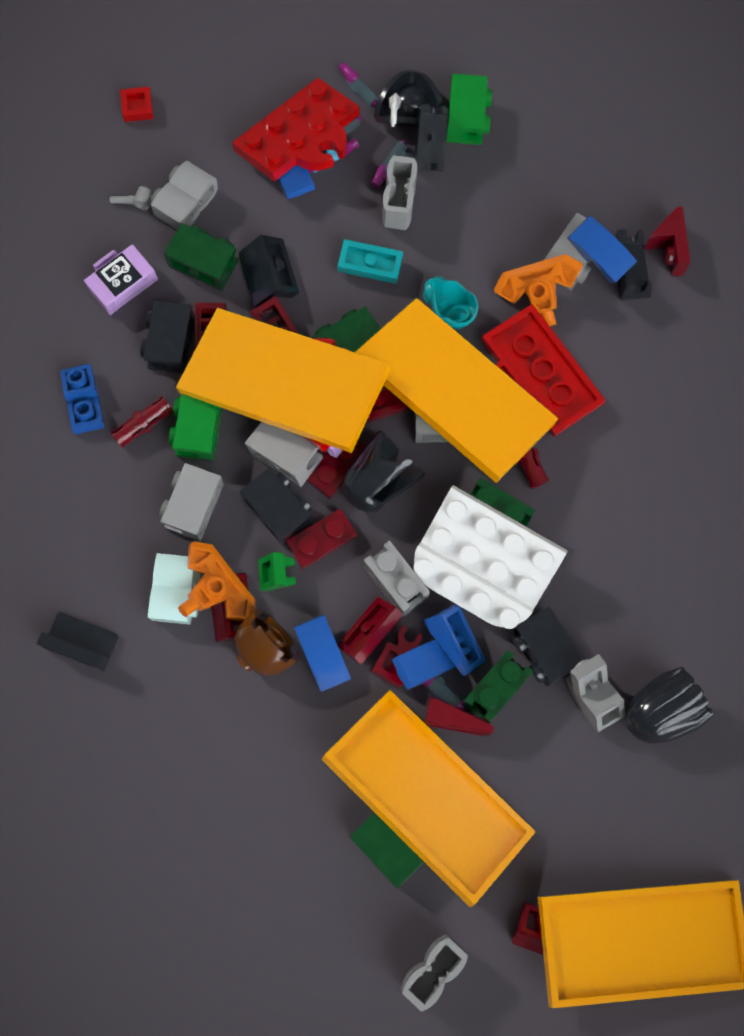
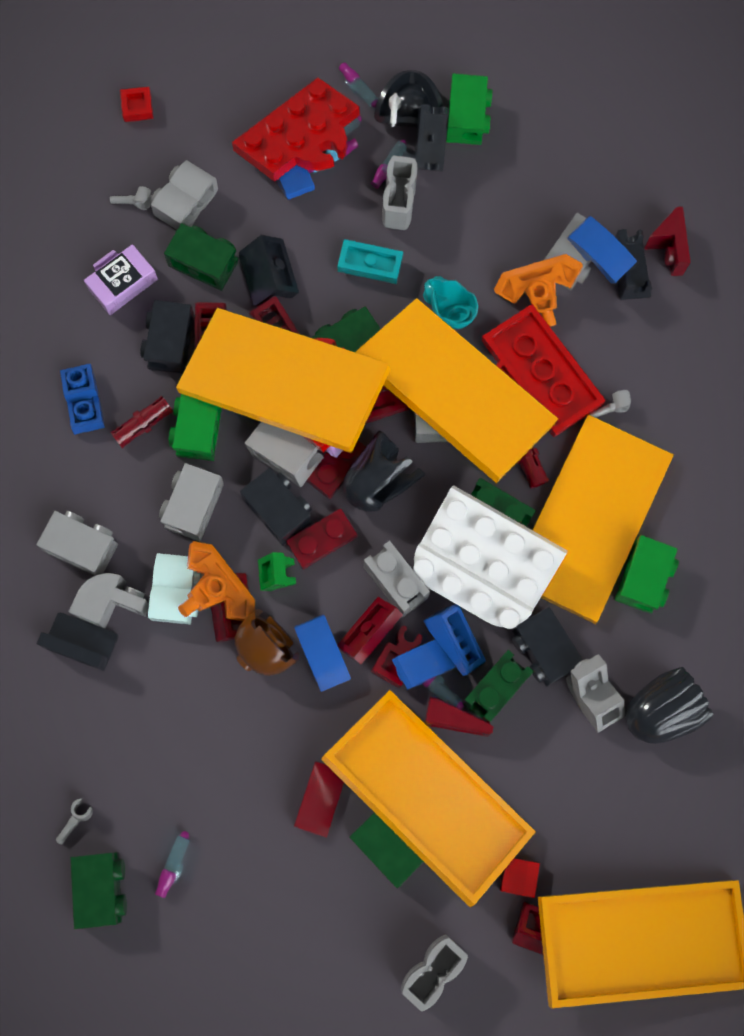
(73, 821): none -> light grey hand
(77, 543): none -> light grey brick
(97, 890): none -> dark green brick
(100, 596): none -> light grey brick
(173, 866): none -> piece
(319, 800): none -> dark red slope
(520, 878): none -> red tile
(598, 513): none -> light orange tile
(620, 403): none -> light grey hand
(647, 575): none -> green brick

